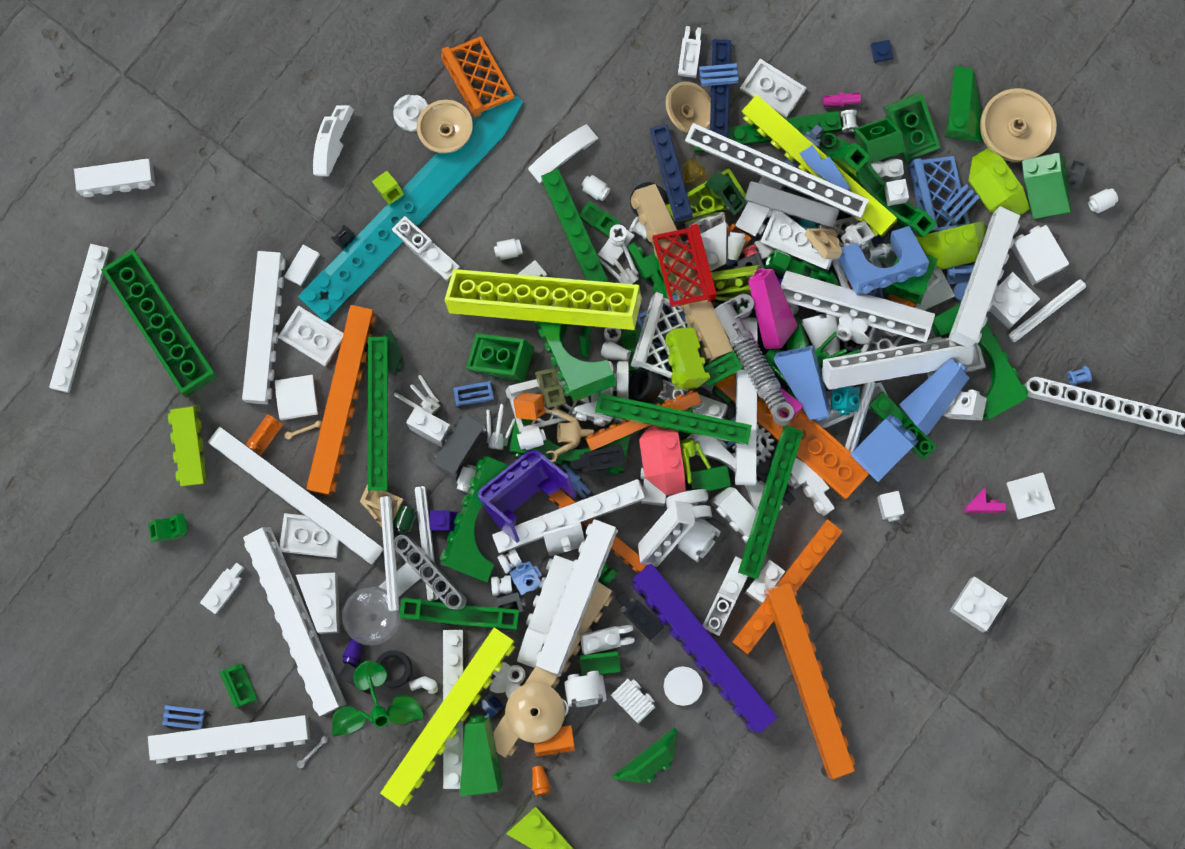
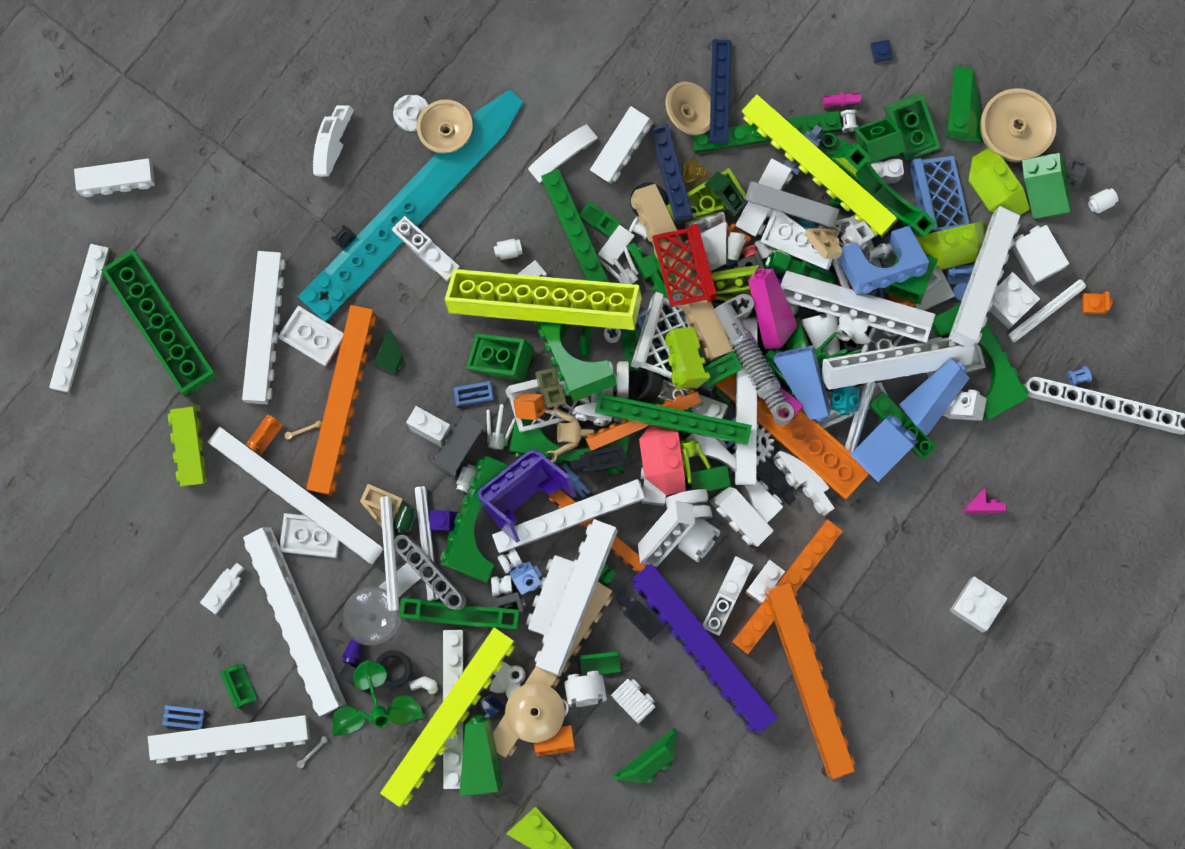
(168, 528): green brick -> none
(296, 397): white slope -> none
(302, 265): white tile -> none
(322, 600): white wedge -> none
(377, 413): green plate -> none
(387, 187): lime brick -> none
(429, 404): white plant -> none
(465, 86): orange fence -> none
(530, 646): white slope -> none
(531, 438): white brick -> none
(540, 782): orange cone -> none
(564, 539): white piece -> none
(595, 187): white brick -> none
(605, 639): white hinge -> none
(615, 230): white bush -> none
(615, 352): white cone -> none
(621, 145): none -> white wedge
(683, 686): white tile -> none
(689, 54): white hinge -> none
(719, 71): medium blue tile -> none
(770, 502): green plate -> none
(773, 87): white tile -> none
(777, 171): white brick -> none
(824, 168): medium blue slope -> none
(828, 277): green bar -> none
(890, 506): white brick -> none
(896, 192): white brick -> none
(969, 193): medium blue tile -> none
(1030, 495): white piece -> none
(1096, 303): none -> orange bracket

